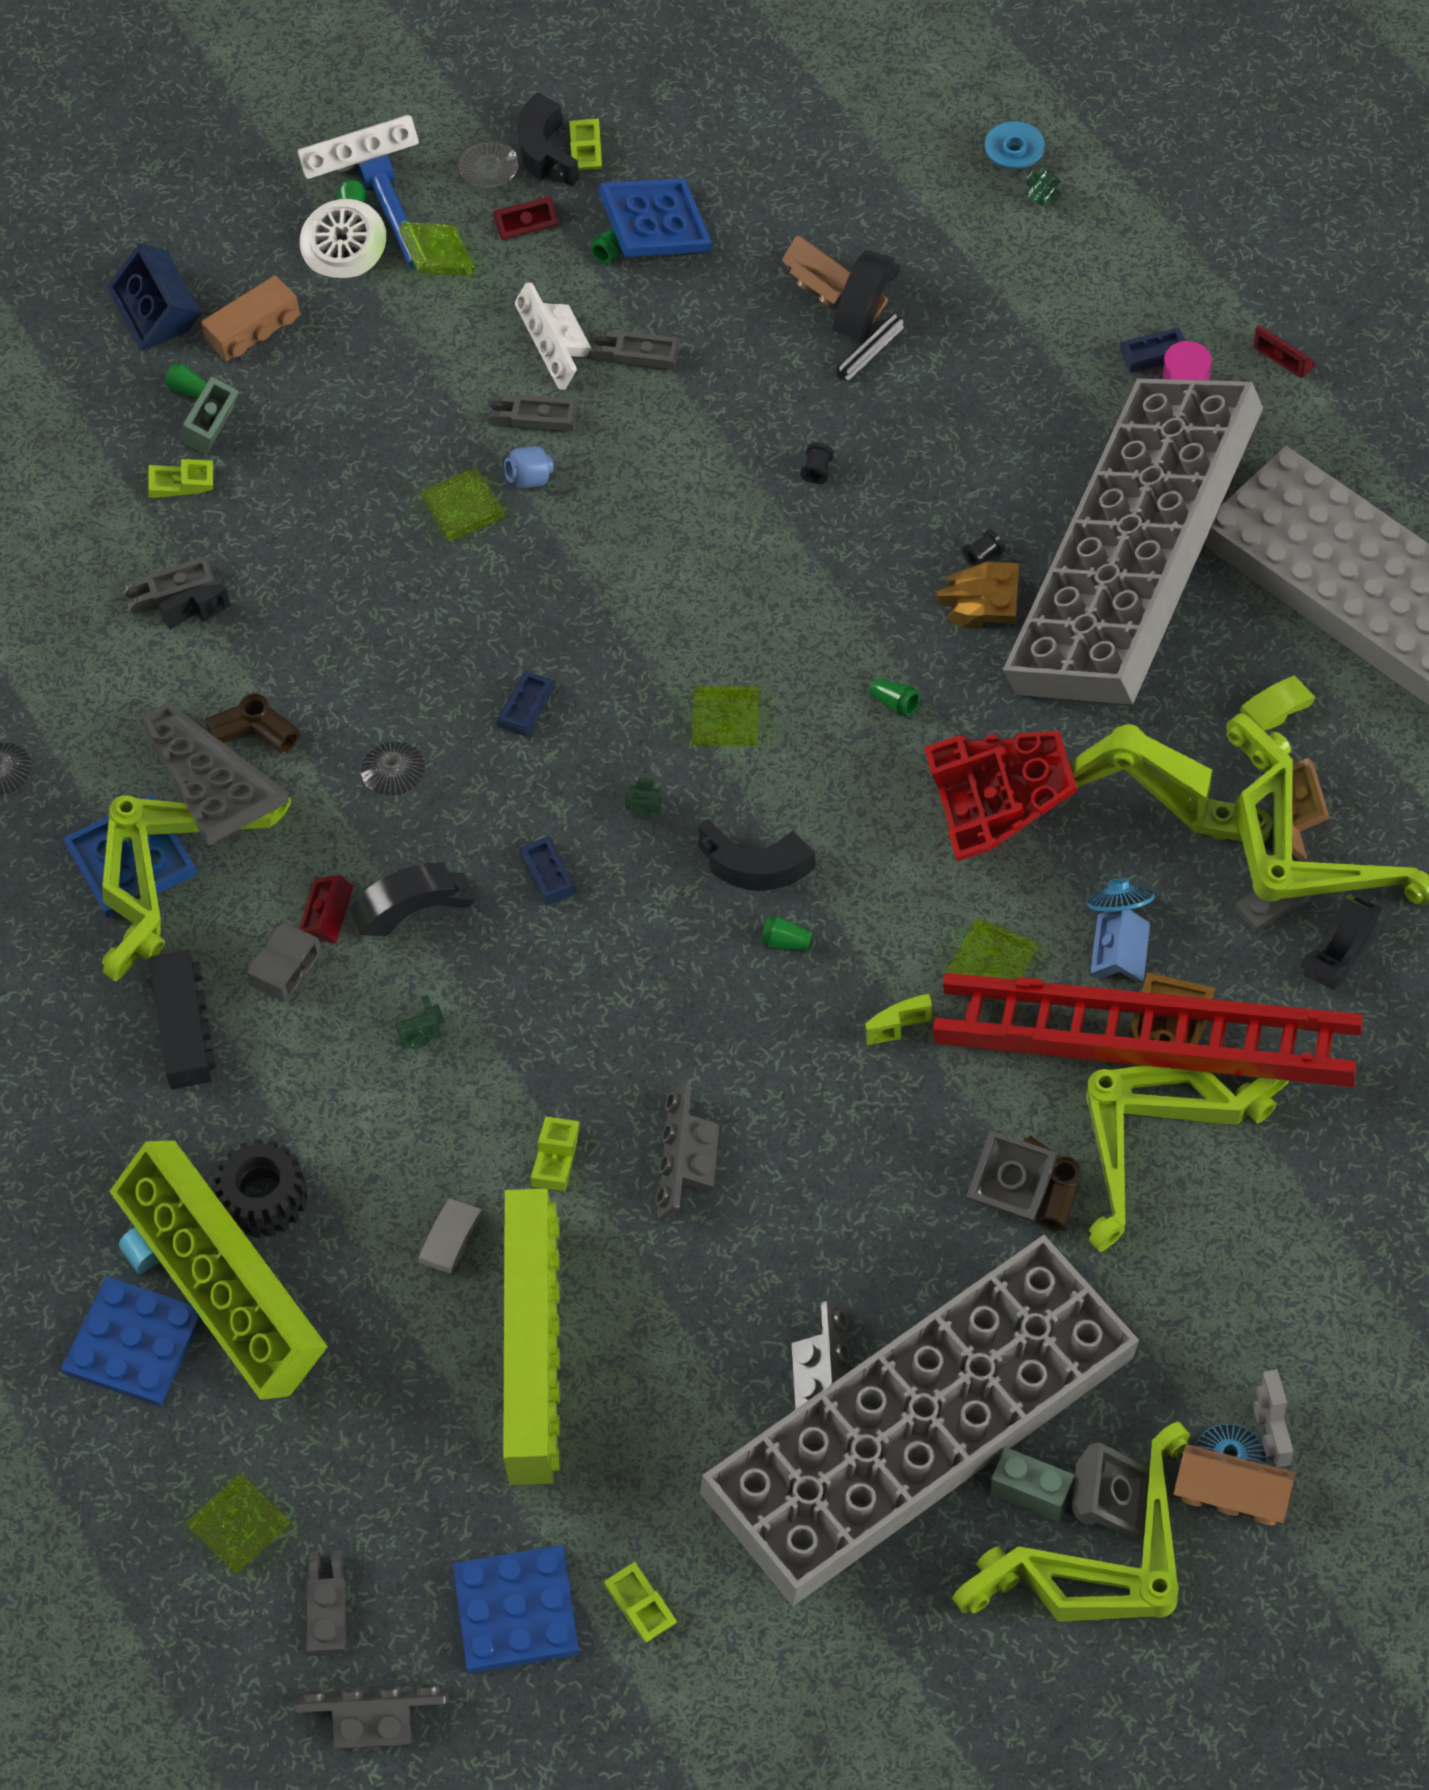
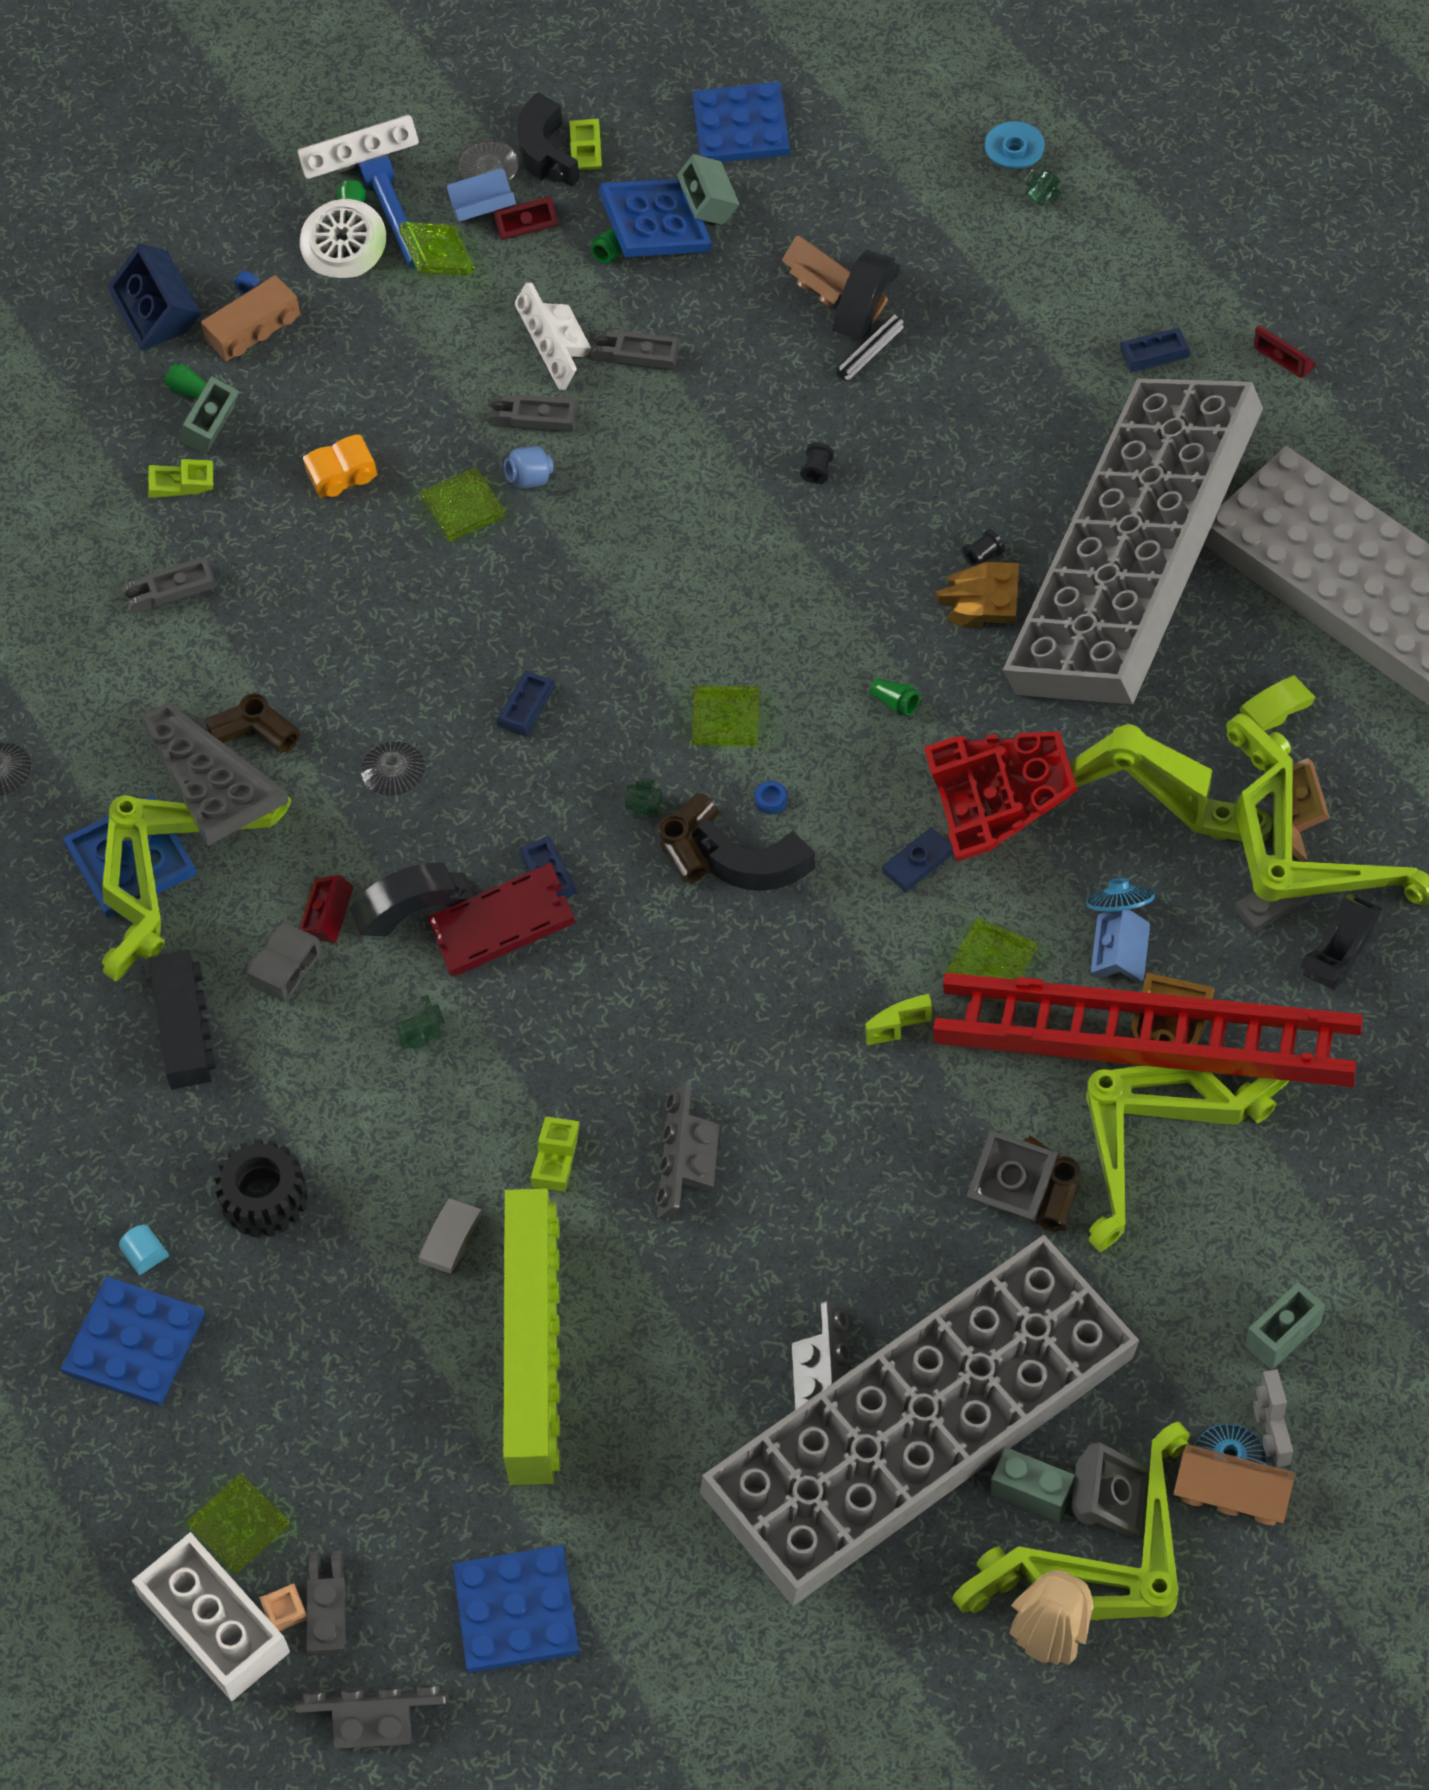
(203, 601): black slope -> none
(211, 1616): none -> white brick
(218, 1269): lime brick -> none
(246, 281): none -> blue tile
(284, 1607): none -> light nougat tile
(340, 466): none -> light orange brick
(480, 194): none -> medium blue panel
(501, 920): none -> dark red piece
(639, 1602): lime slope -> none
(683, 849): none -> dark brown piece
(708, 189): none -> sand green brick
(741, 122): none -> blue plate
(770, 797): none -> blue tile
(785, 935): green cone -> none
(918, 859): none -> dark blue plate
(1053, 1617): none -> tan hair
(1187, 362): dark pink piece -> none
(1284, 1325): none -> sand green brick

